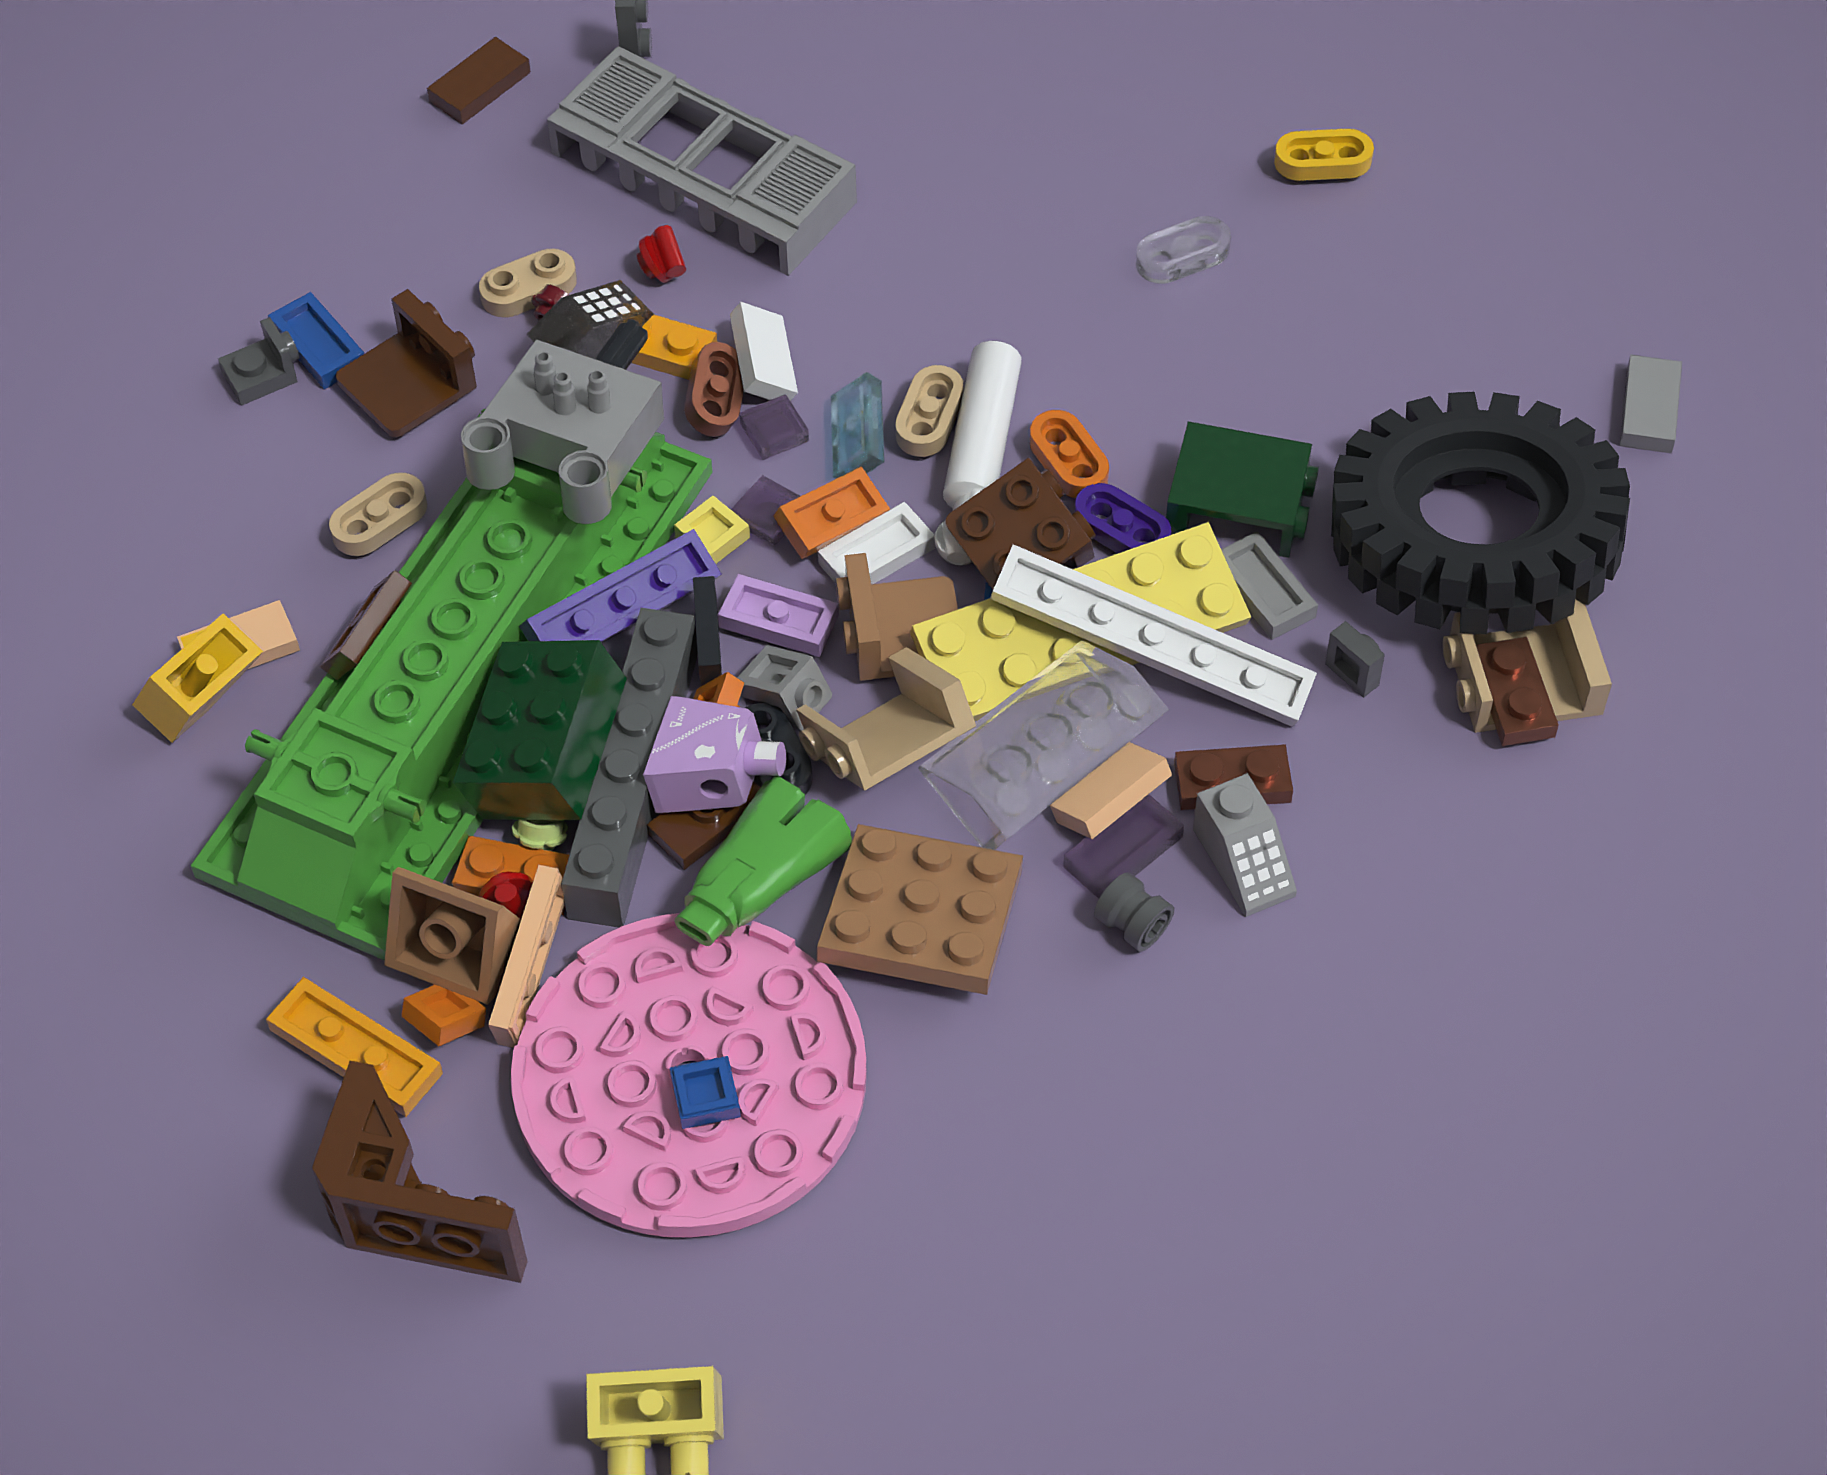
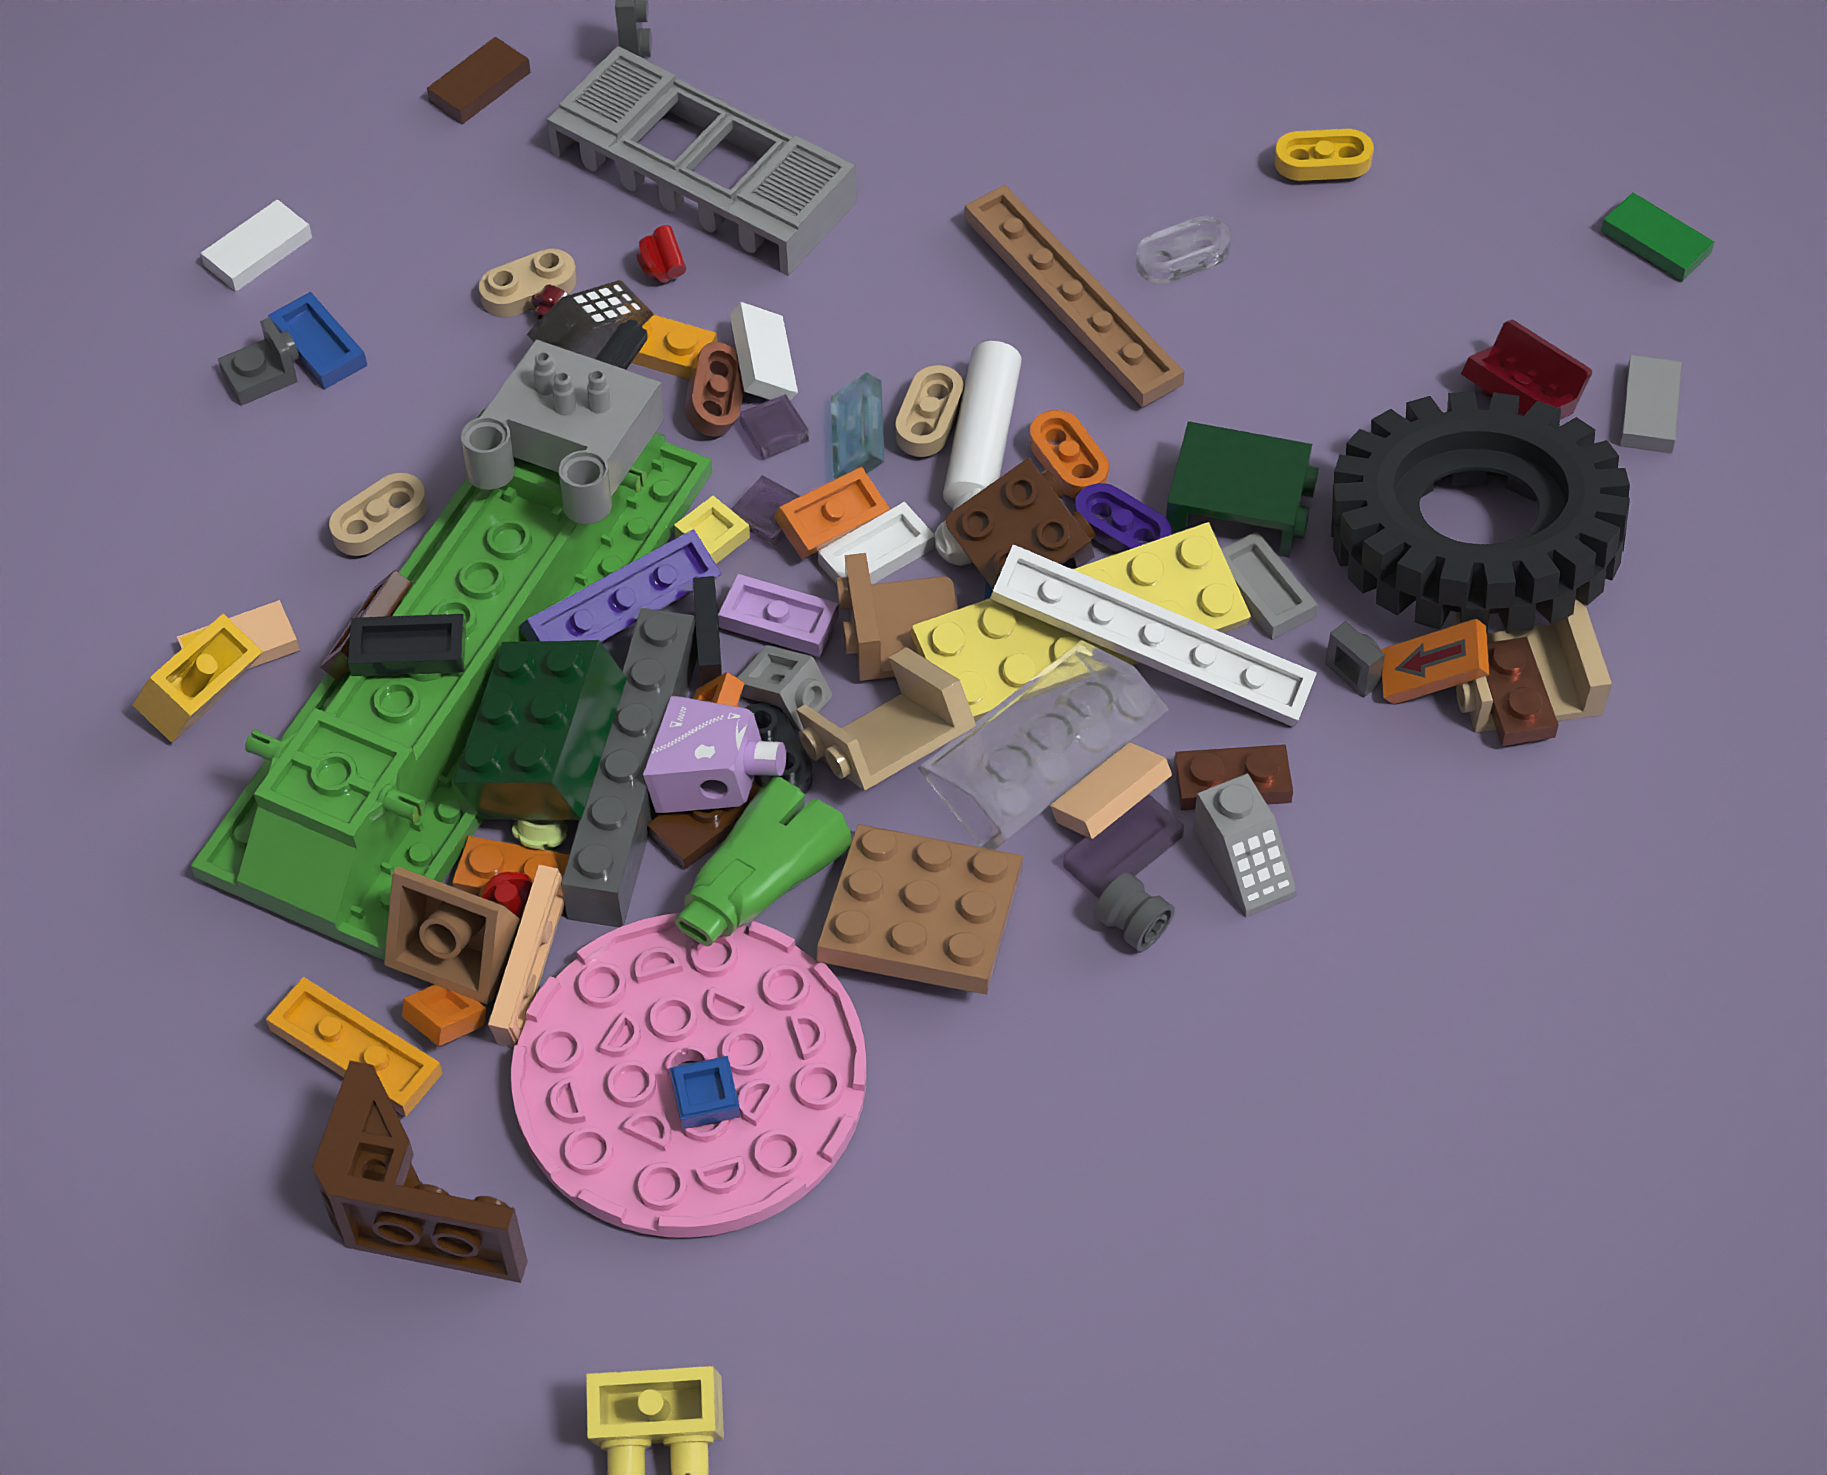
(256, 245): none -> white tile
(407, 645): none -> black tile
(411, 371): reddish brown bracket -> none
(1074, 296): none -> medium nougat plate
(1435, 661): none -> orange tile
(1529, 368): none -> dark red bracket
(1657, 236): none -> green tile

